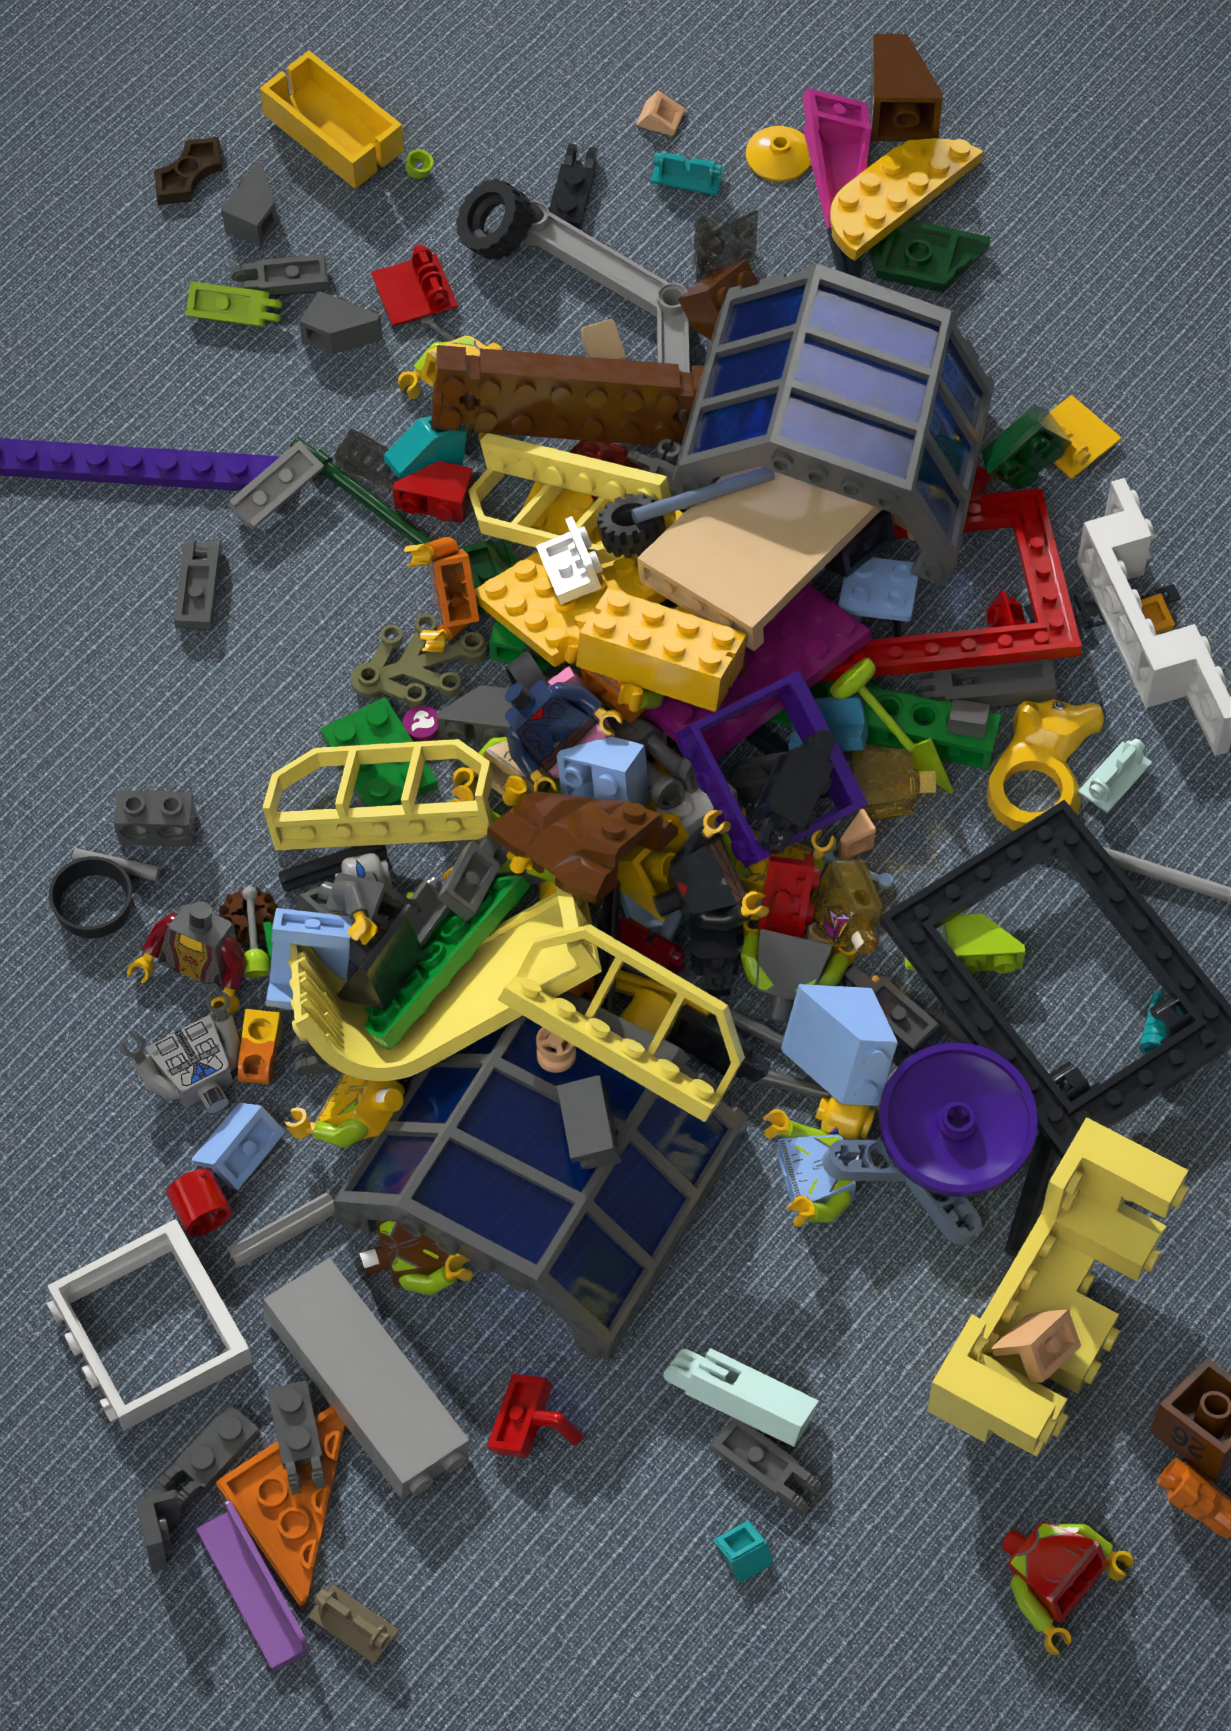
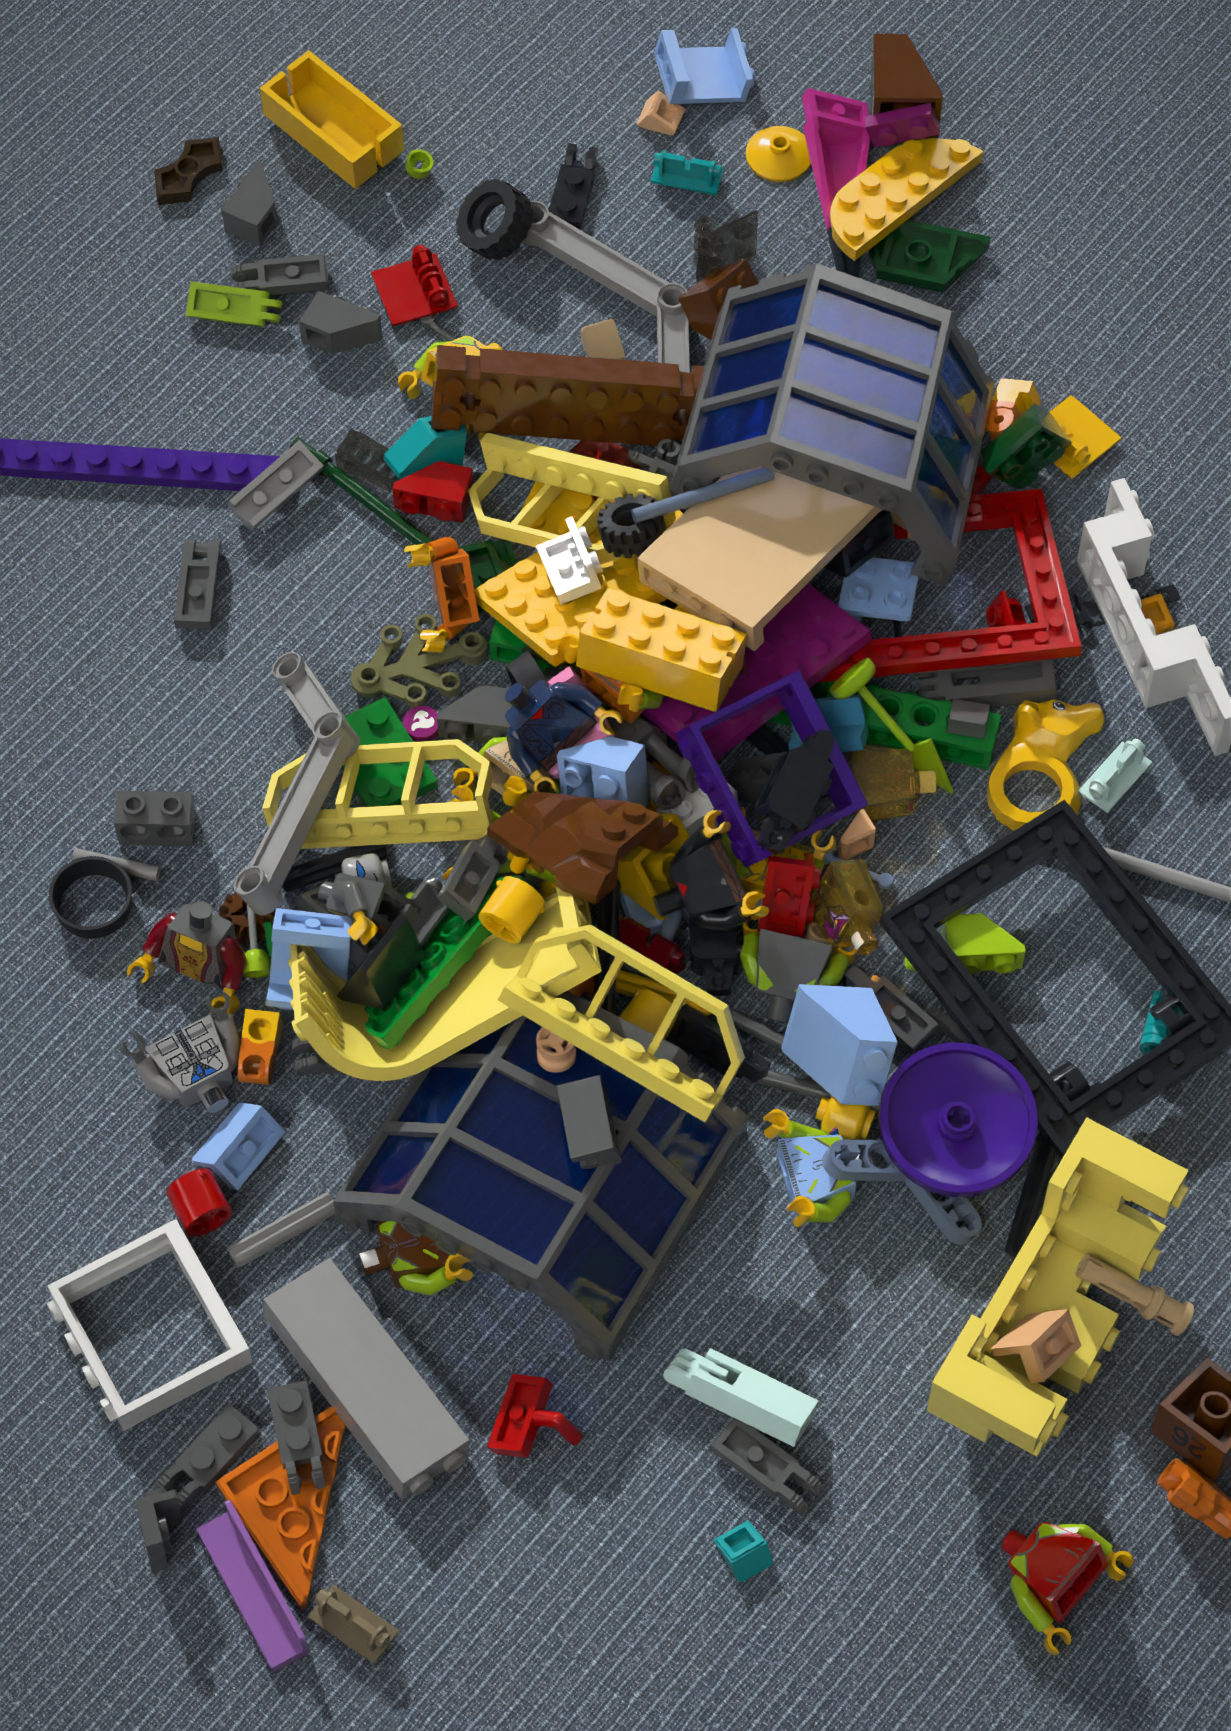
(332, 744): none -> light grey piece
(352, 1112): torso -> none
(511, 909): none -> yellow piece
(704, 72): none -> light blue panel
(902, 125): none -> magenta plate
(1009, 403): none -> leg
(1150, 1301): none -> tan pin

